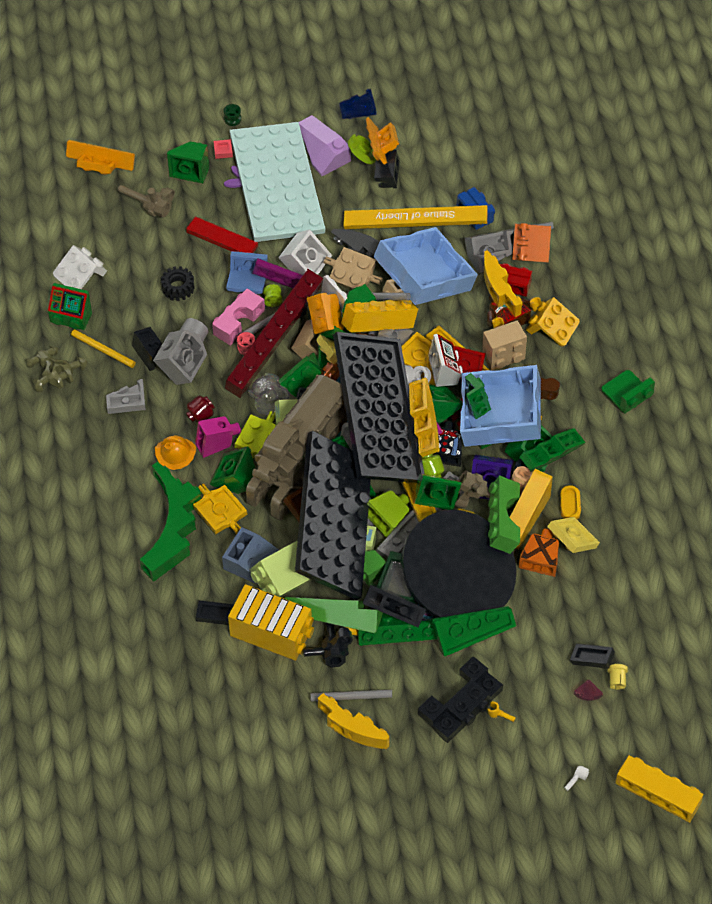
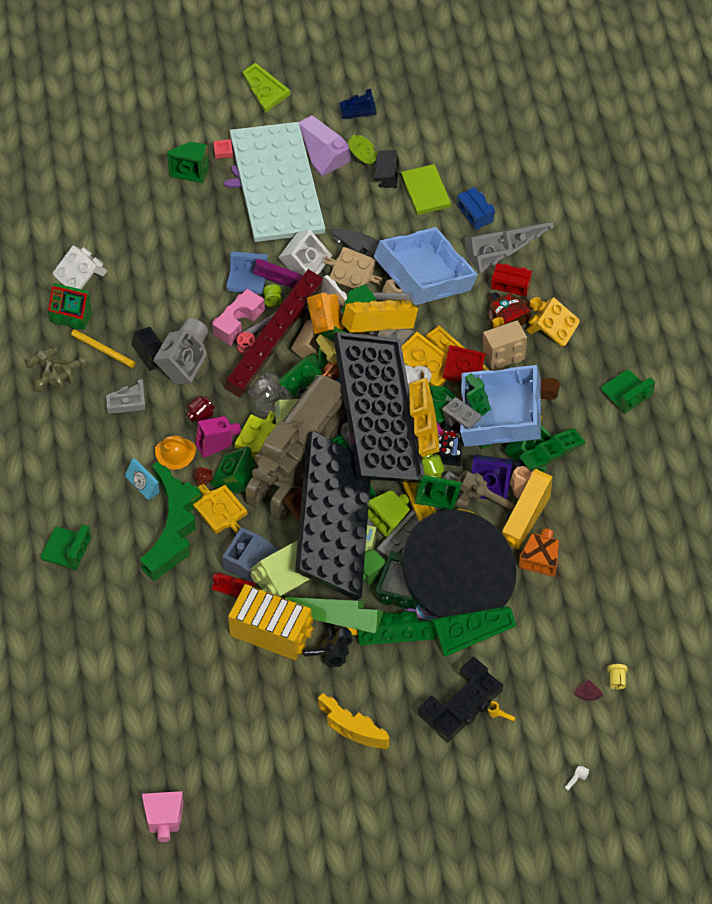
(67, 547): none -> green bracket
(99, 158): light orange bracket -> none
(142, 479): none -> medium azure slope
(154, 203): dark tan piece -> none
(163, 813): none -> bright pink torso
(177, 291): black tyre -> none
(203, 476): none -> clear red plate
(213, 612): black tile -> none
(221, 236): red tile -> none
(229, 585): none -> red hinge
(232, 115): dark green wheel -> none
(265, 87): none -> lime wing
(355, 695): light grey bar -> none
(382, 140): light orange bracket -> none
(394, 605): black slope -> none
(415, 217): yellow tile -> none
(425, 189): none -> lime tile
(444, 362): white slope -> none
(459, 412): none -> light grey bracket
(497, 285): yellow slope -> none
(503, 531): bright green arch -> none
(531, 243): orange hinge -> none
(570, 502): yellow tile -> none
(573, 535): light yellow plate -> none
(592, 656): black tile -> none
(659, 788): yellow brick -> none

